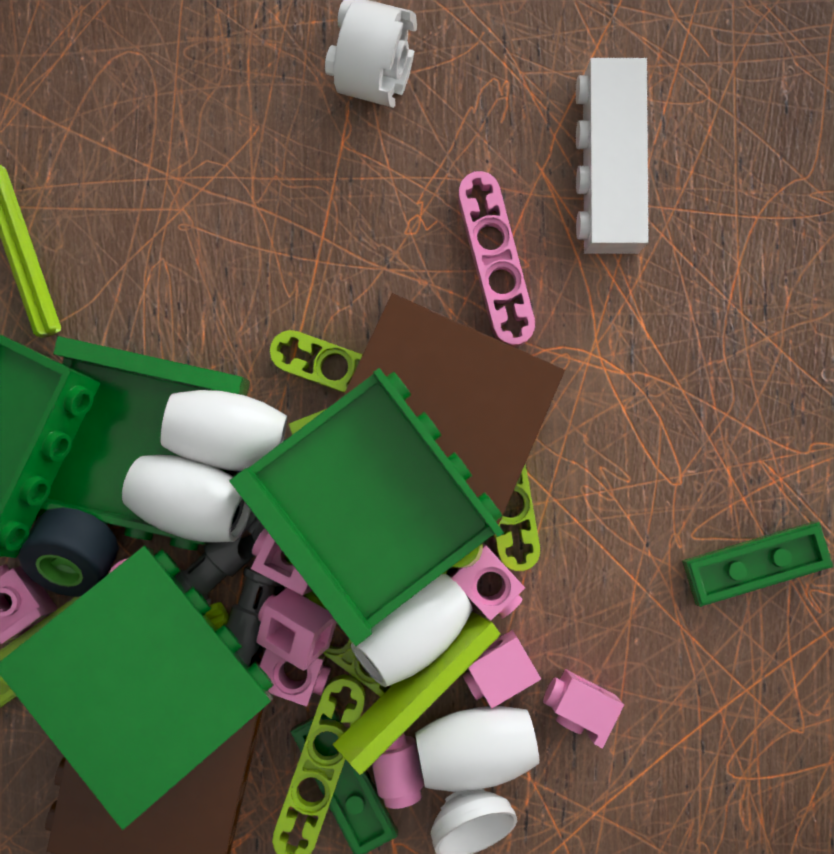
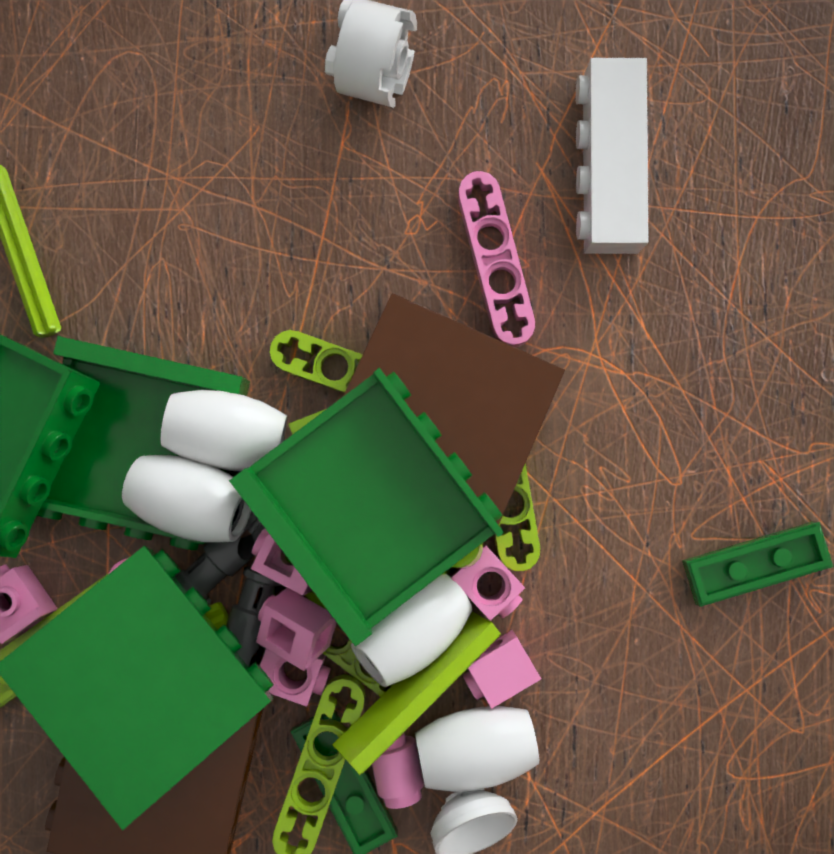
(68, 551): black wheel -> none
(583, 705): bright pink brick -> none

